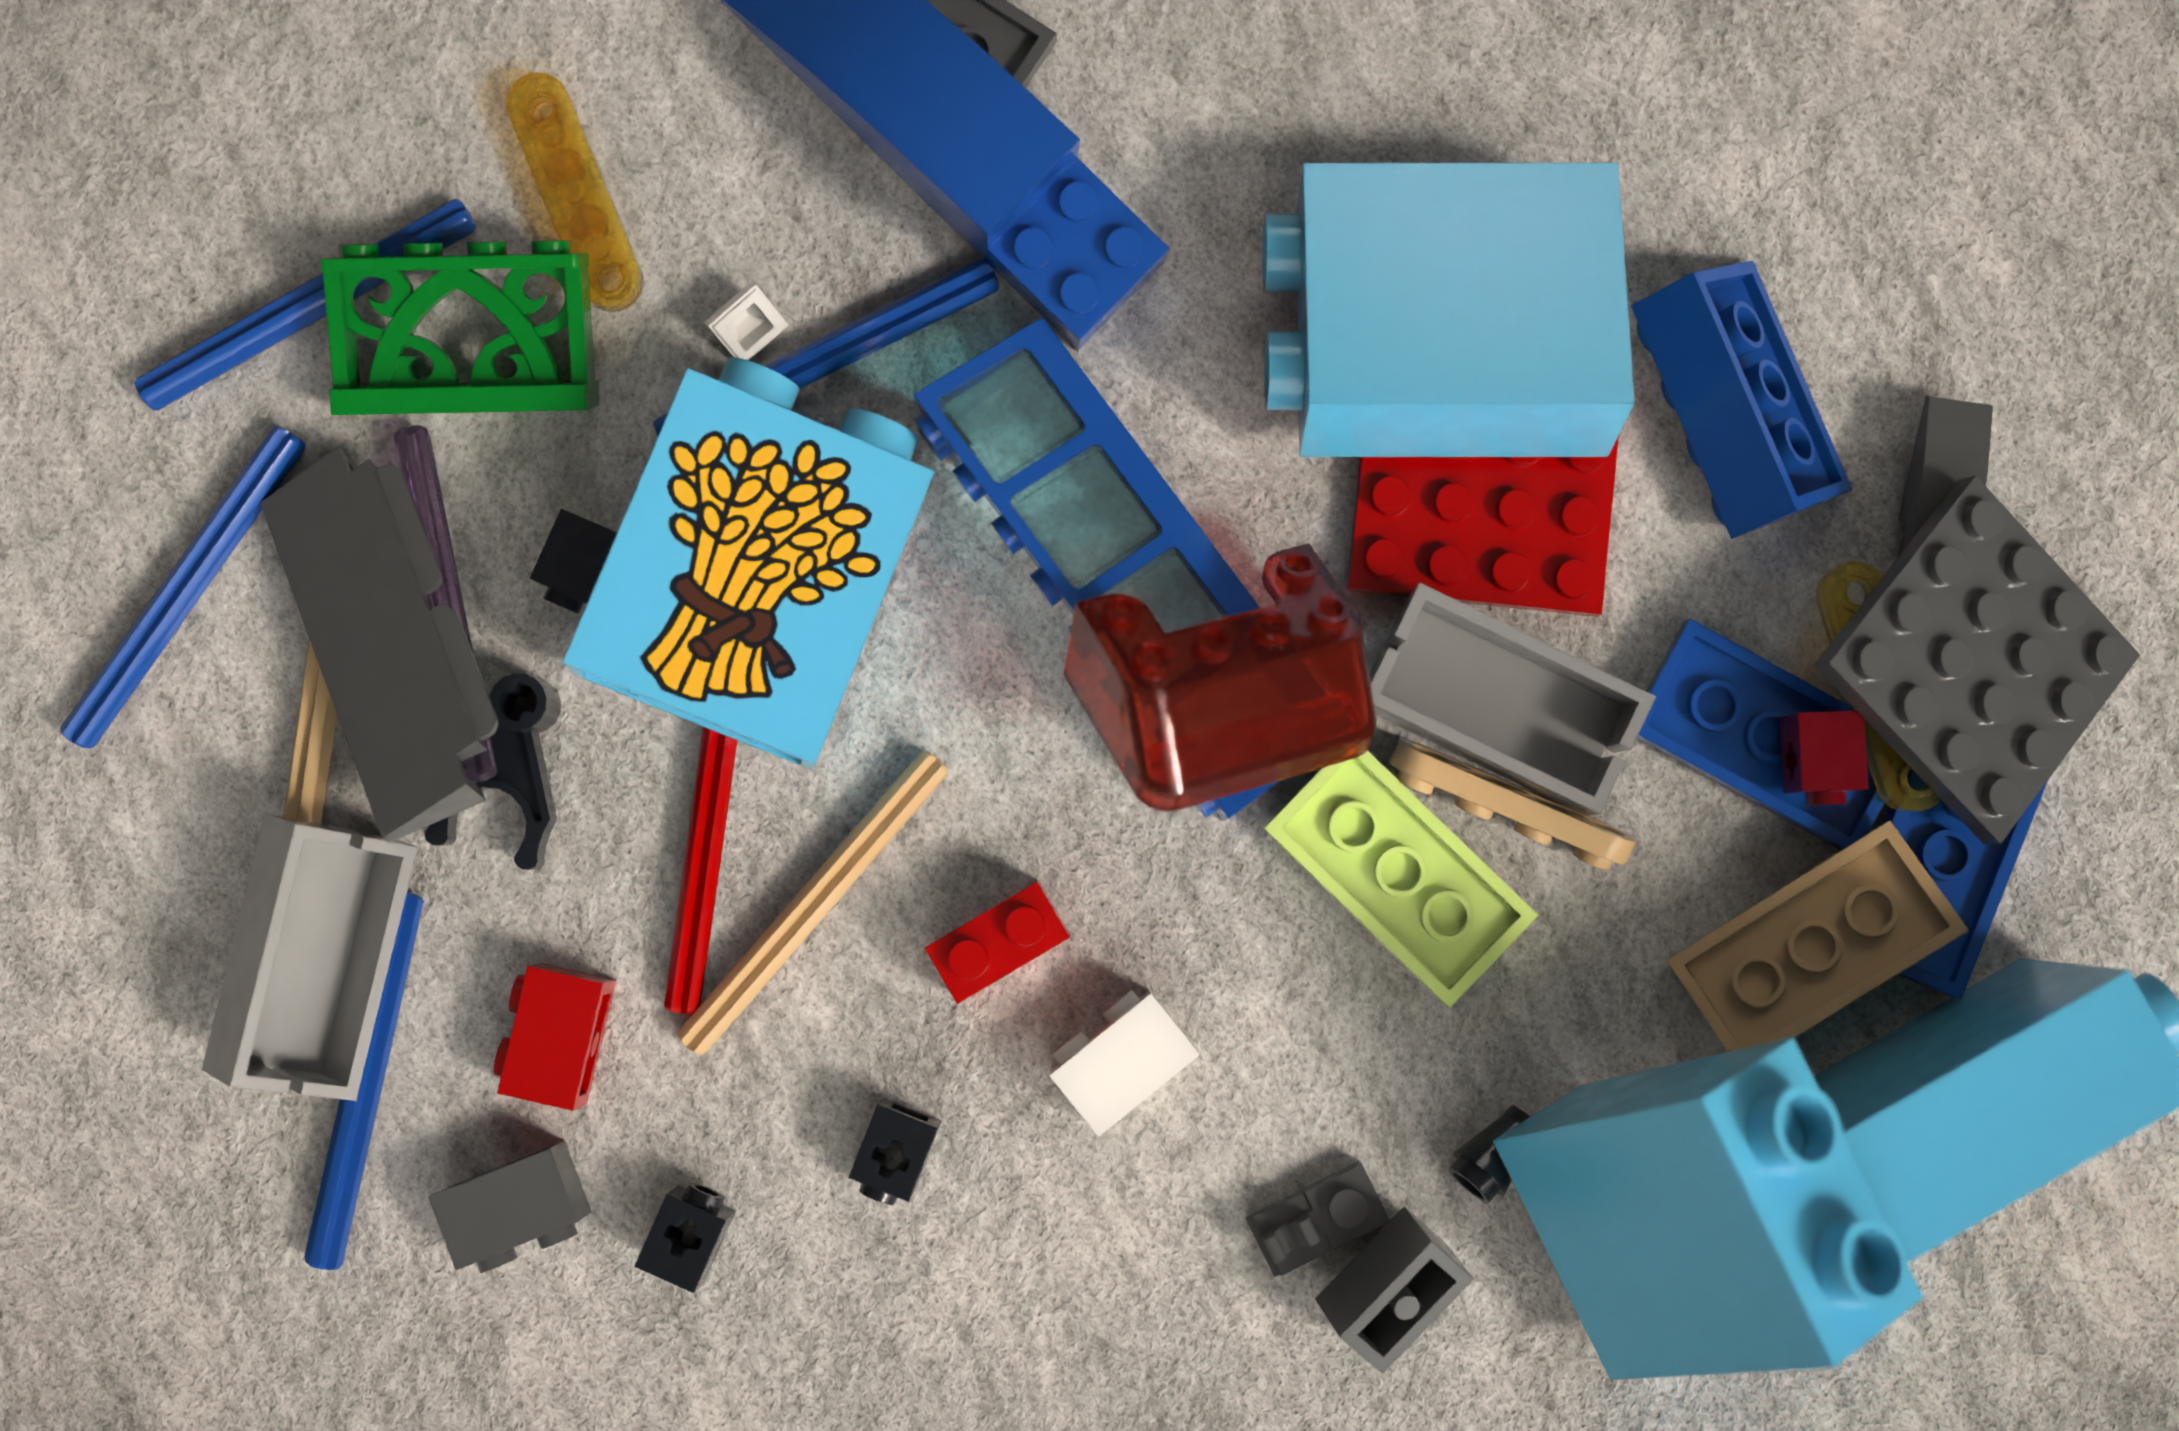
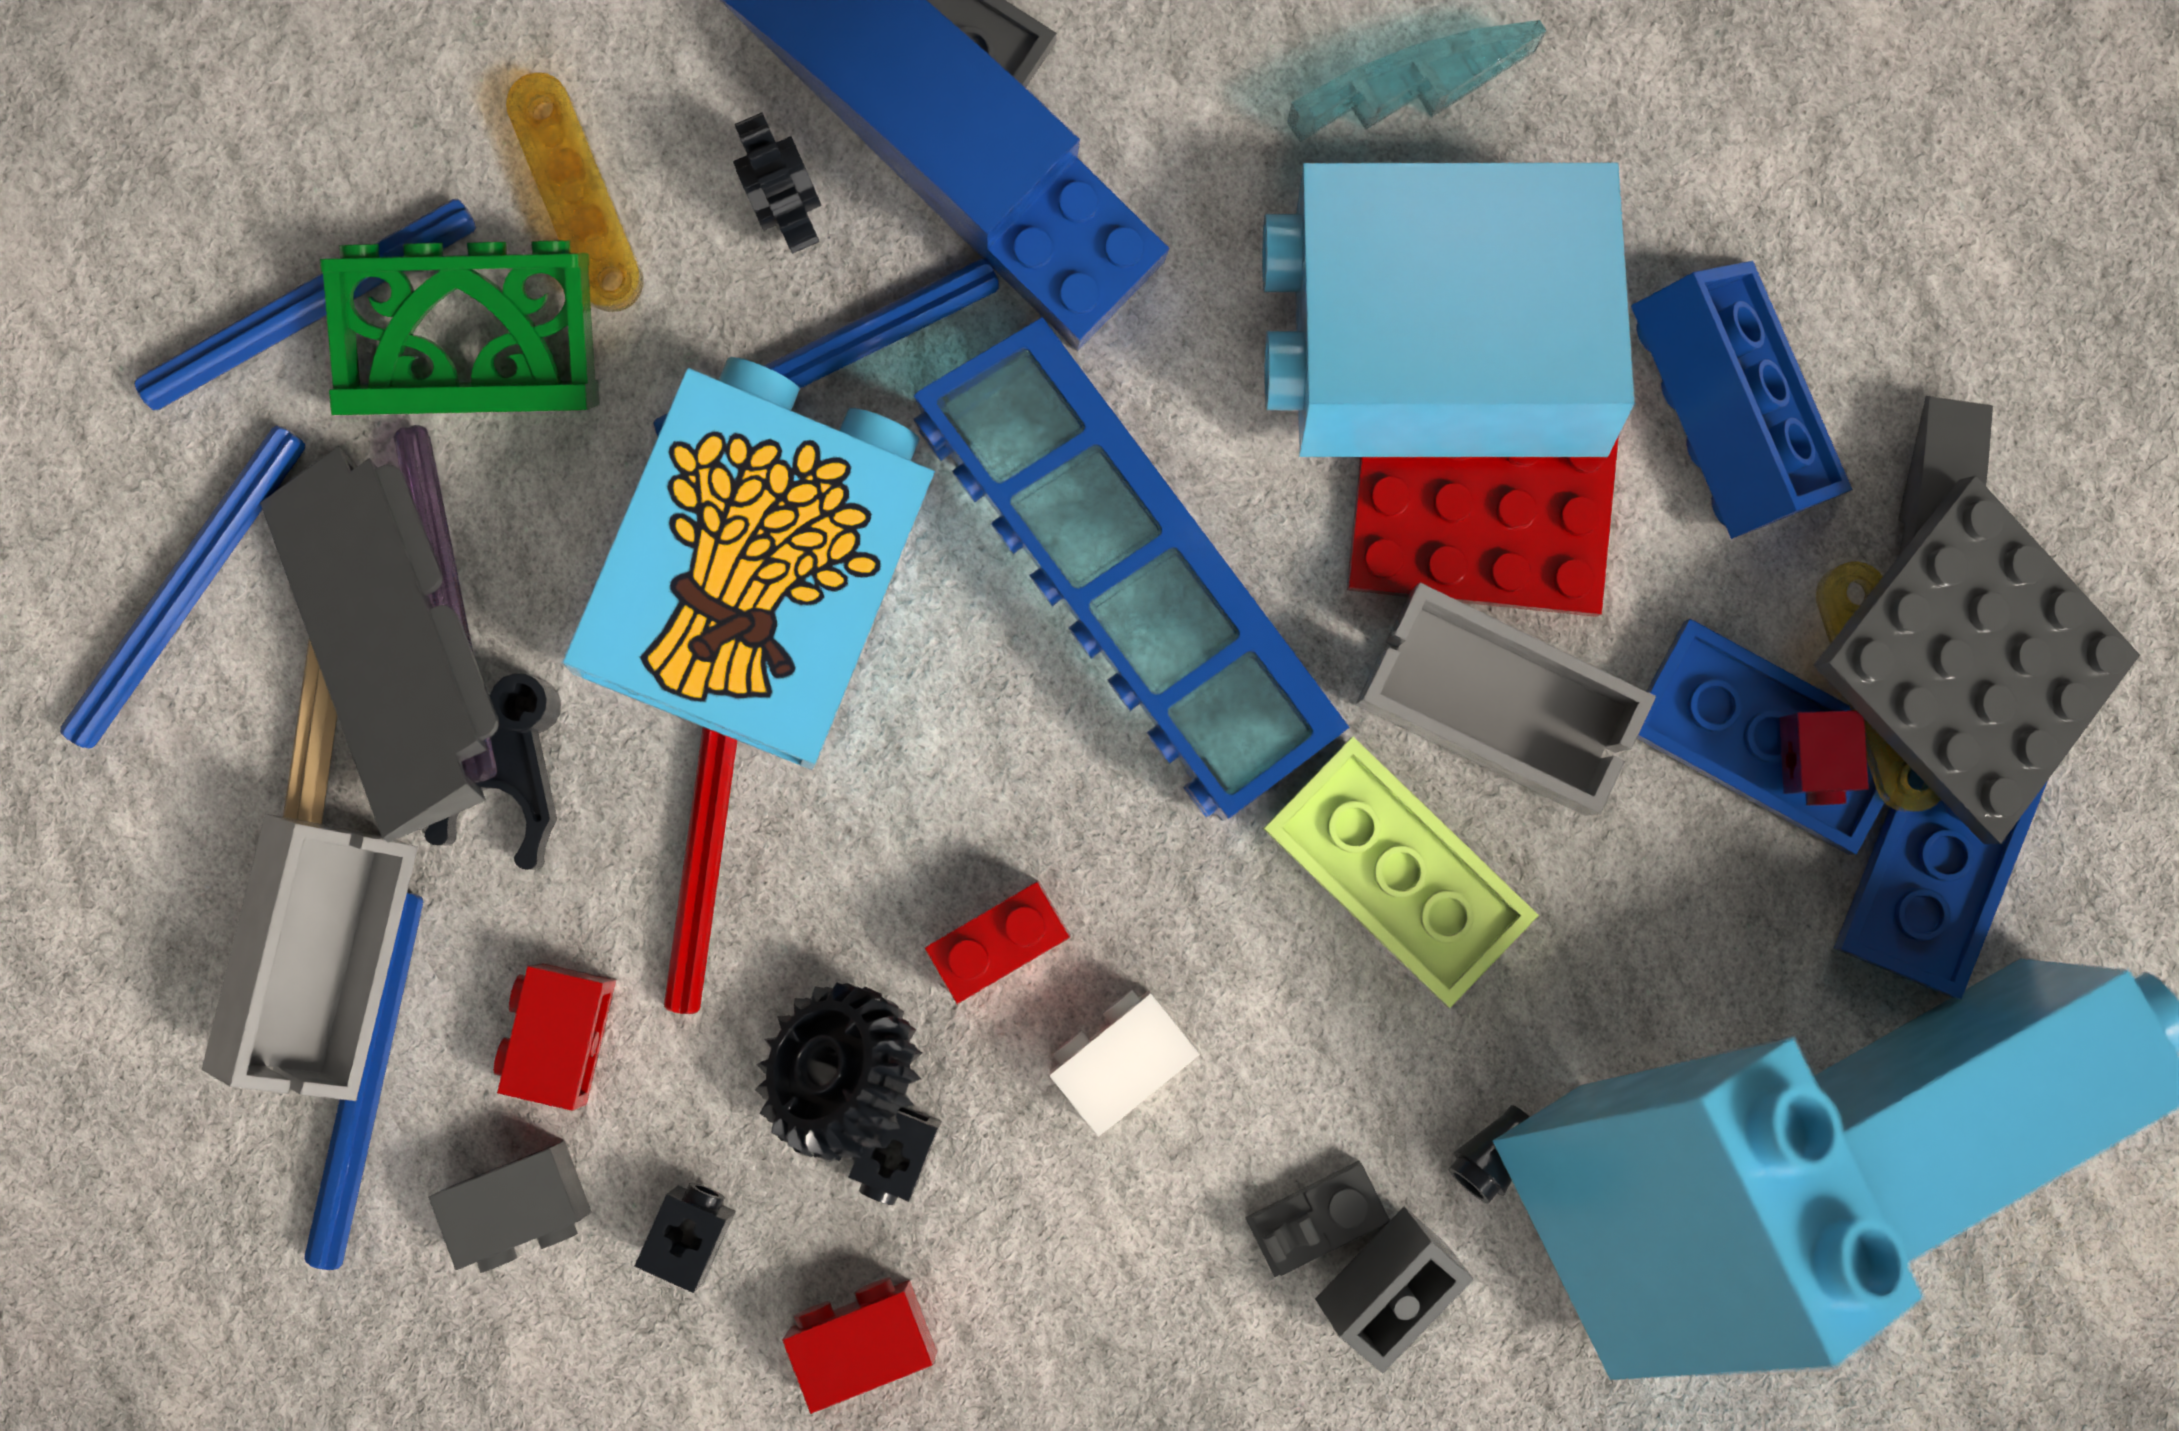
(572, 560): black brick -> none
(746, 322): white slope -> none
(776, 183): none -> black gear
(812, 903): tan axle -> none
(838, 1072): none -> black gear
(859, 1344): none -> red brick
(1228, 697): clear red windscreen -> none
(1433, 71): none -> clear light blue slope
(1535, 814): tan plate -> none
(1818, 943): tan plate -> none

